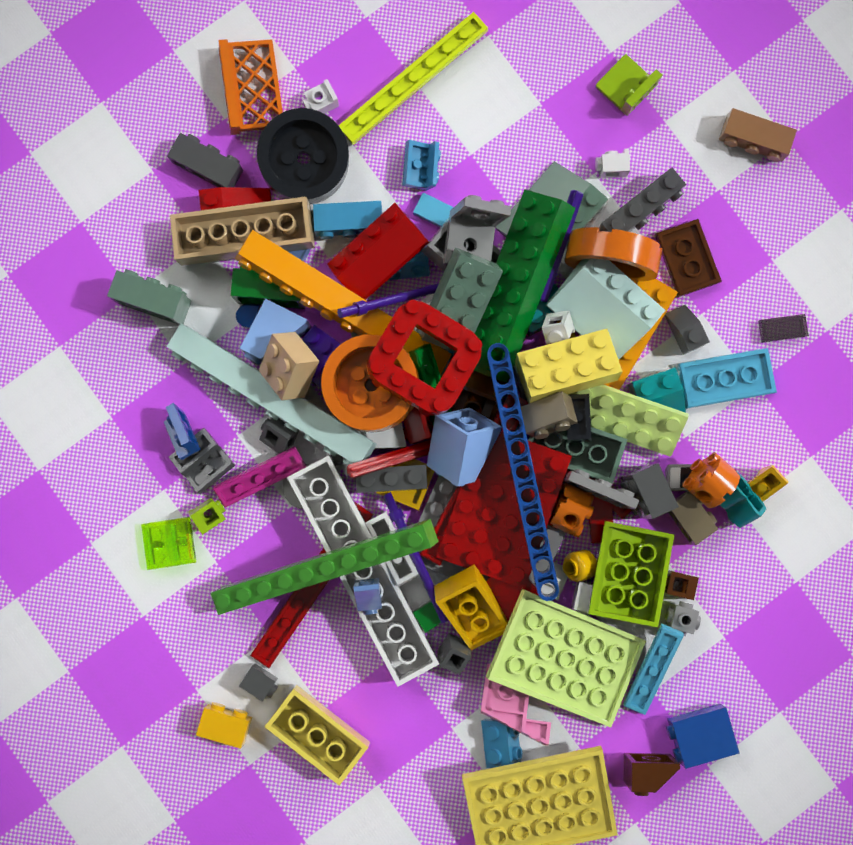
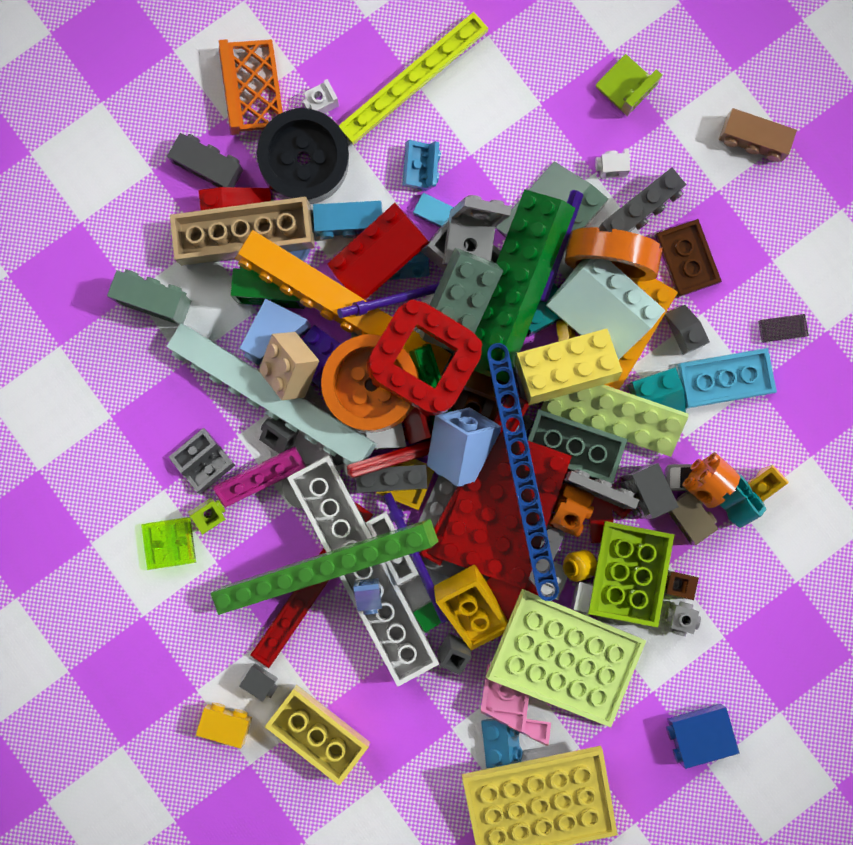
(180, 432): bracket -> none
(246, 314): blue tile -> none
(548, 415): dark tan brick -> none
(557, 332): white brick -> none
(582, 430): black plate -> none
(648, 771): reddish brown slope -> none
(653, 669): medium azure tile -> none

